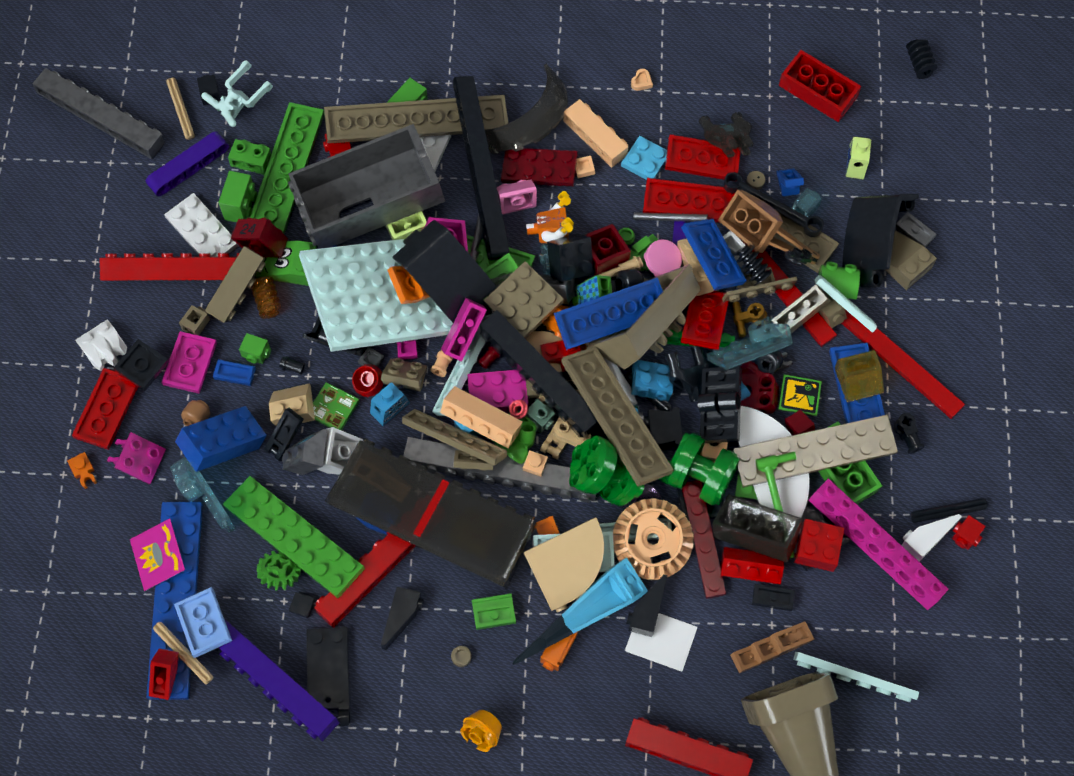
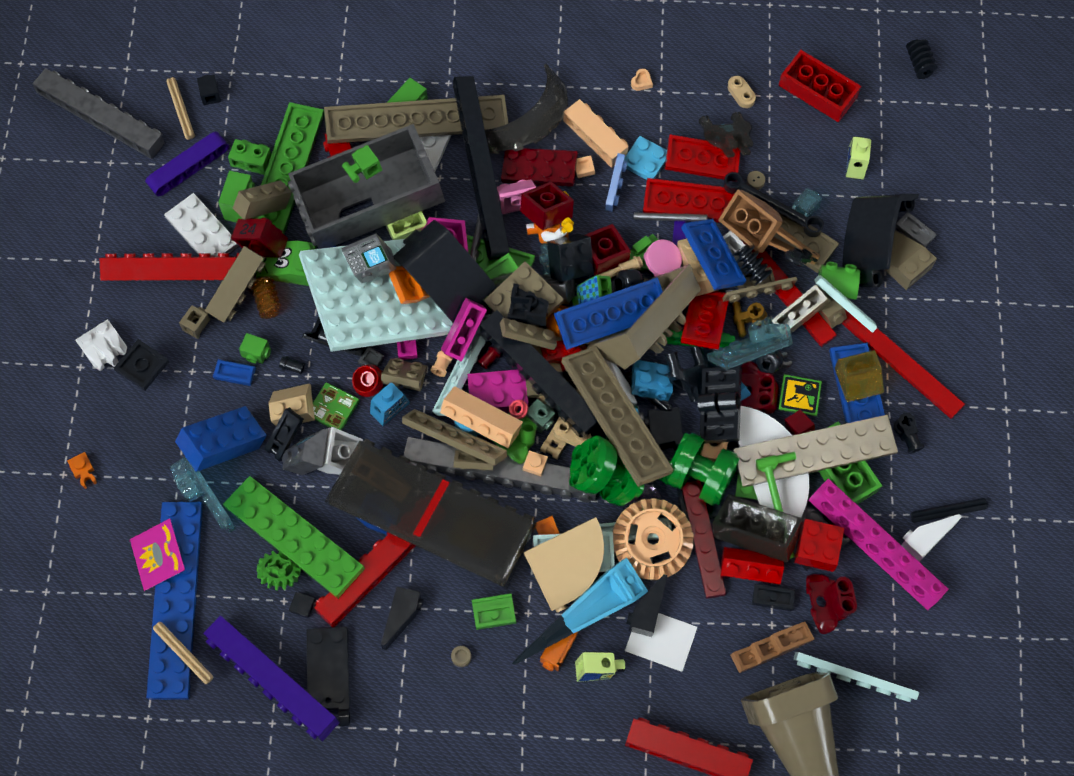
(105, 409): red plate -> none
(138, 458): dark pink plate -> none
(163, 673): red slope -> none
(189, 362): dark pink plate -> none
(195, 412): medium nougat head -> none
(203, 622): light blue tile -> none
(236, 99): light aqua piece -> none
(262, 200): none -> dark tan brick
(365, 163): none -> bright green brick
(369, 258): none -> flat silver slope
(482, 730): light orange cone -> none
(527, 307): none -> black slope
(528, 333): none -> dark tan plate
(546, 205): none -> dark red brick
(597, 666): none -> yellowish green torso
(616, 182): none -> medium blue plate
(627, 235): bright green plate -> none
(741, 90): none -> tan plate
(789, 182): blue slope -> none
(827, 617): none -> dark red piece
(968, 533): red brick -> none

